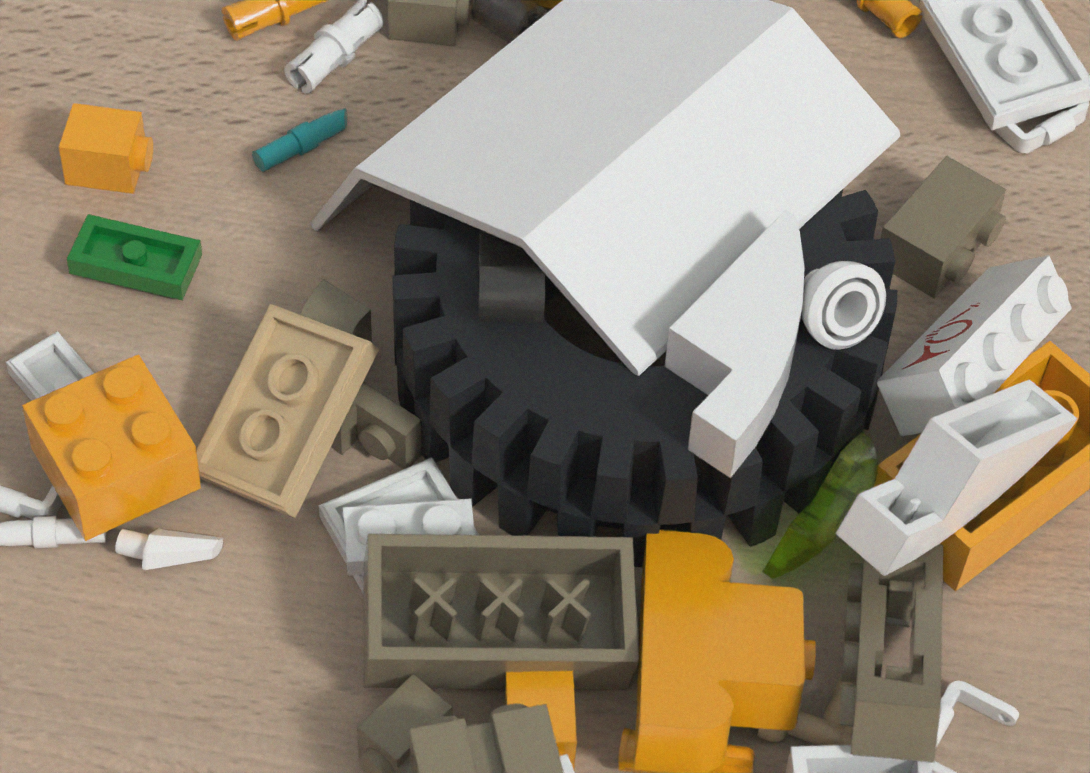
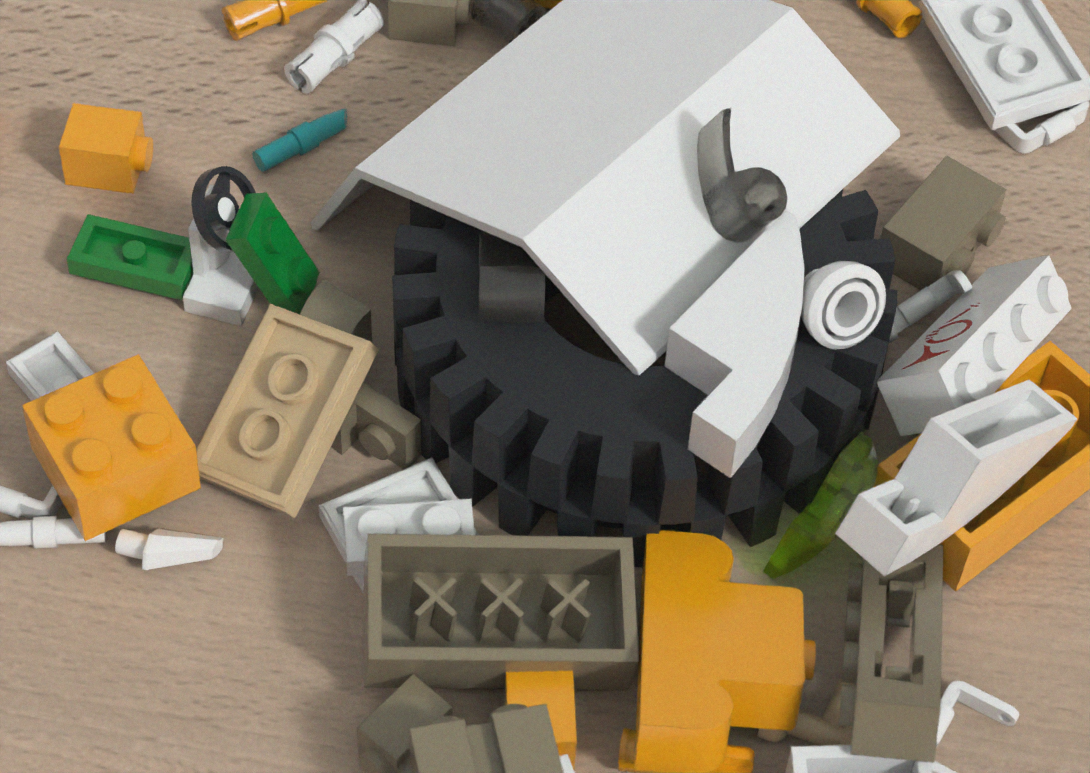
(220, 282): none -> white piece
(272, 253): none -> green plate
(738, 201): none -> clear smoke panel
(928, 300): none -> white piece

